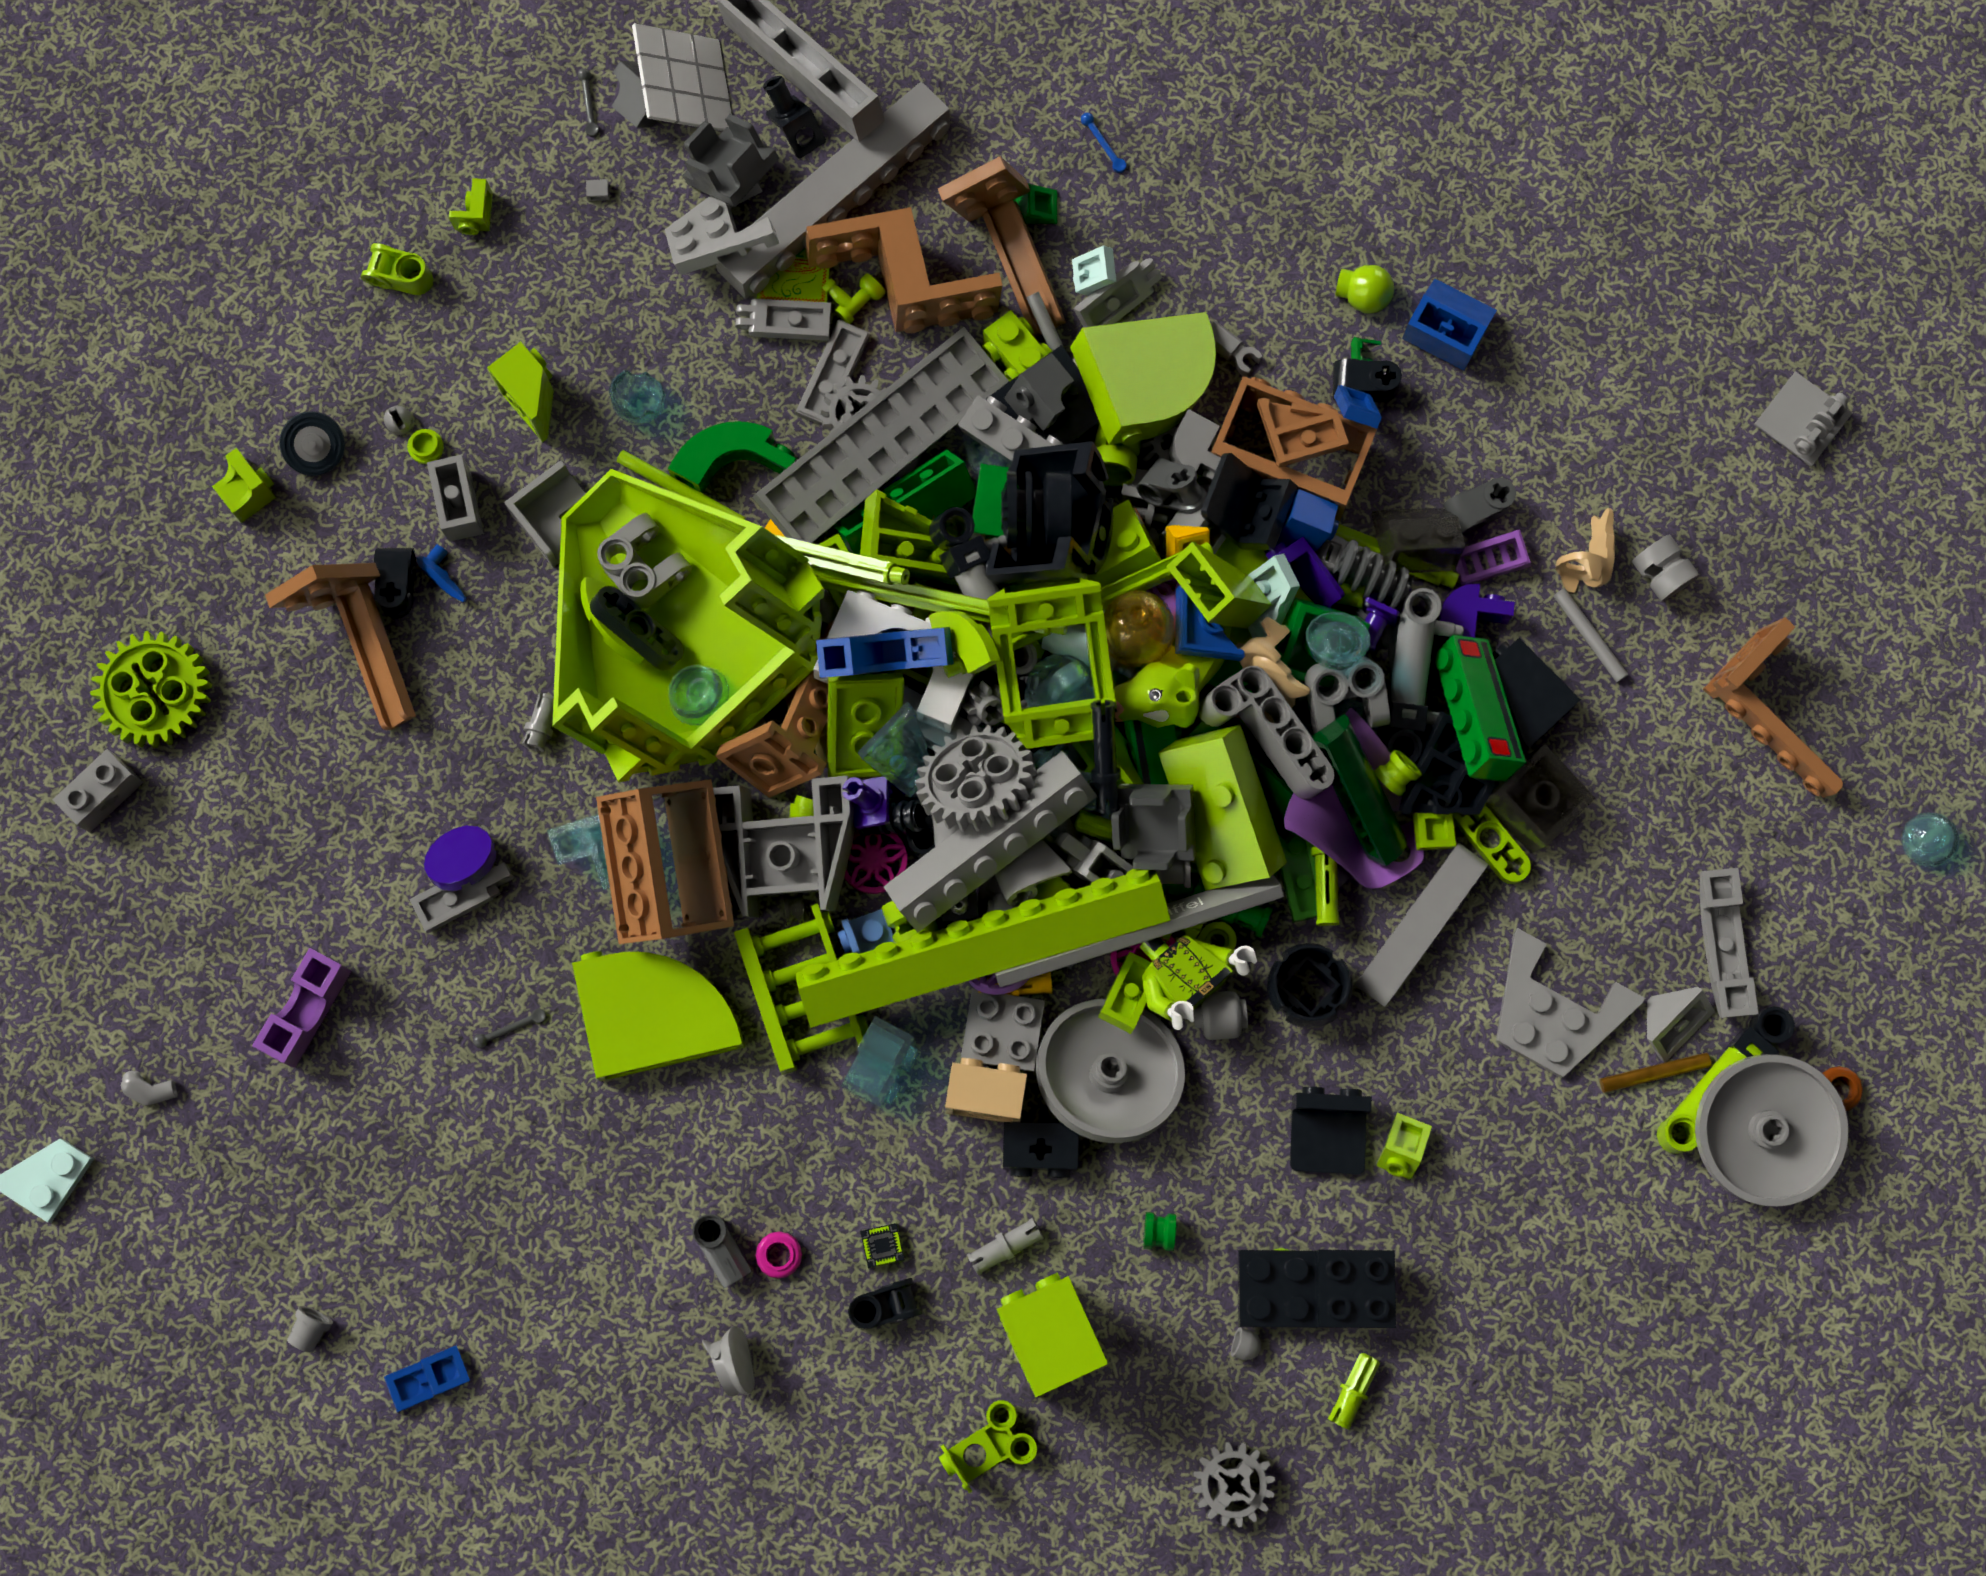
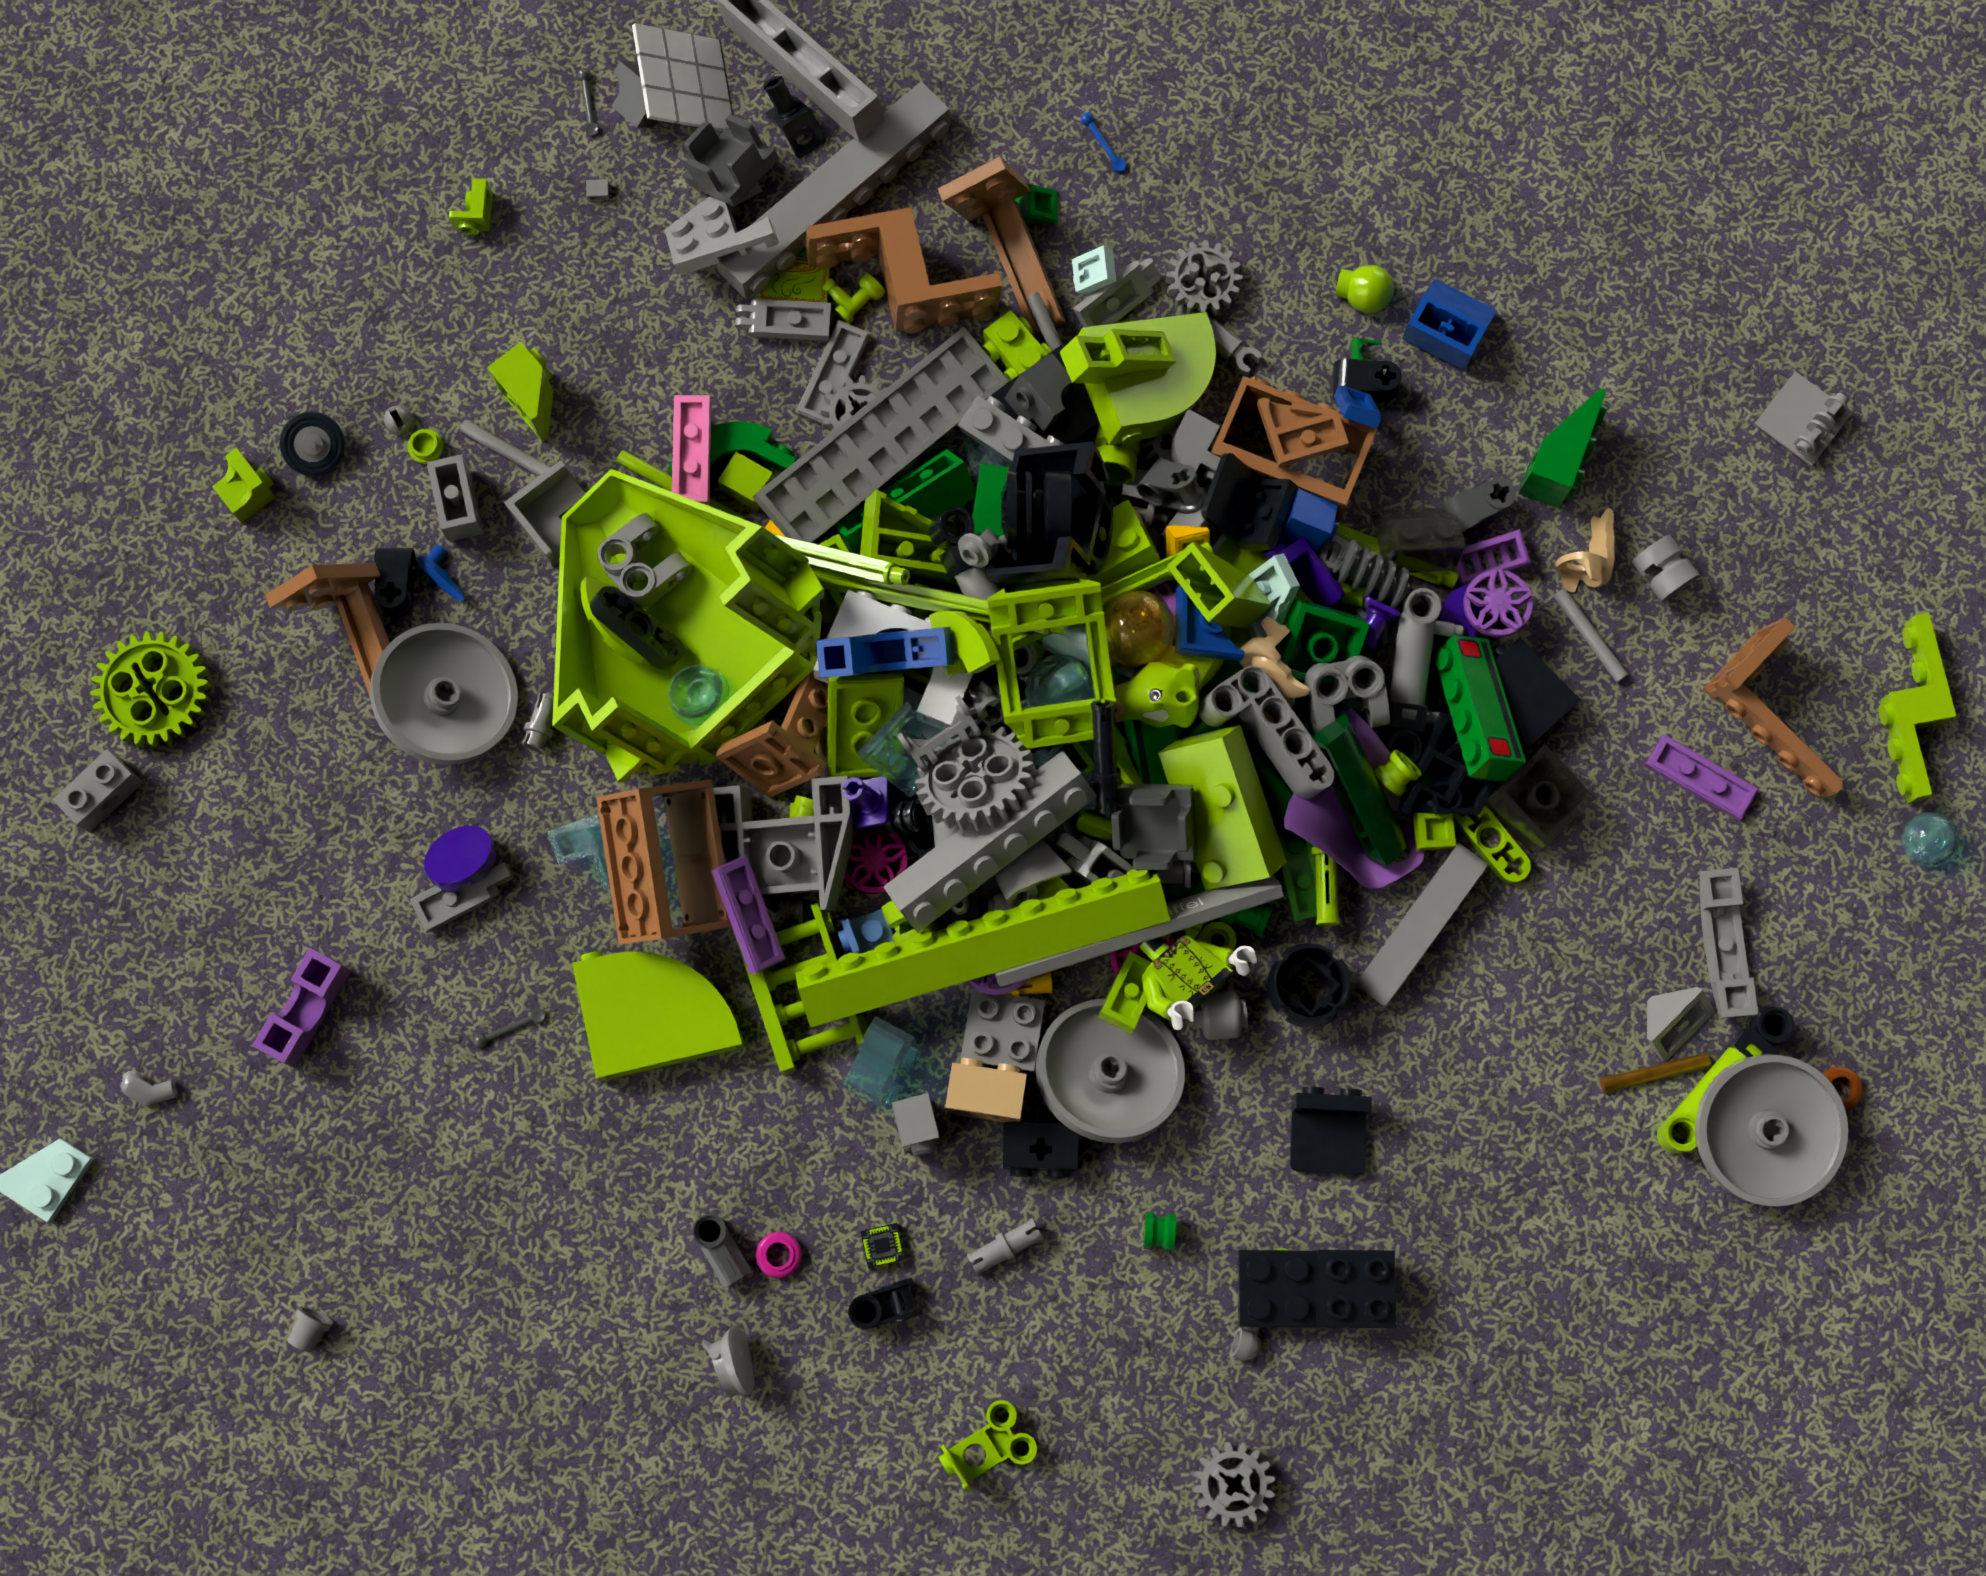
(391, 268): lime piece -> none
(426, 1379): blue slope -> none
(443, 693): none -> light grey dish
(503, 448): none -> light grey bar
(628, 388): clear light blue hair -> none
(692, 447): none -> bright pink piece
(744, 479): none -> lime brick
(748, 915): none -> medium lavender tile
(916, 1124): none -> light grey brick
(919, 747): none -> light grey piece
(976, 548): none -> light grey plate
(1050, 1334): lime hose -> none
(1117, 353): none -> lime slope
(1213, 260): none -> light grey gear
(1337, 640): clear light blue hat -> none
(1354, 1391): lime axle -> none
(1404, 1146): lime bracket -> none
(1497, 603): none -> medium lavender wheel
(1548, 1025): light grey wing -> none
(1559, 459): none -> green slope
(1701, 777): none -> medium lavender tile
(1916, 708): none -> lime bracket

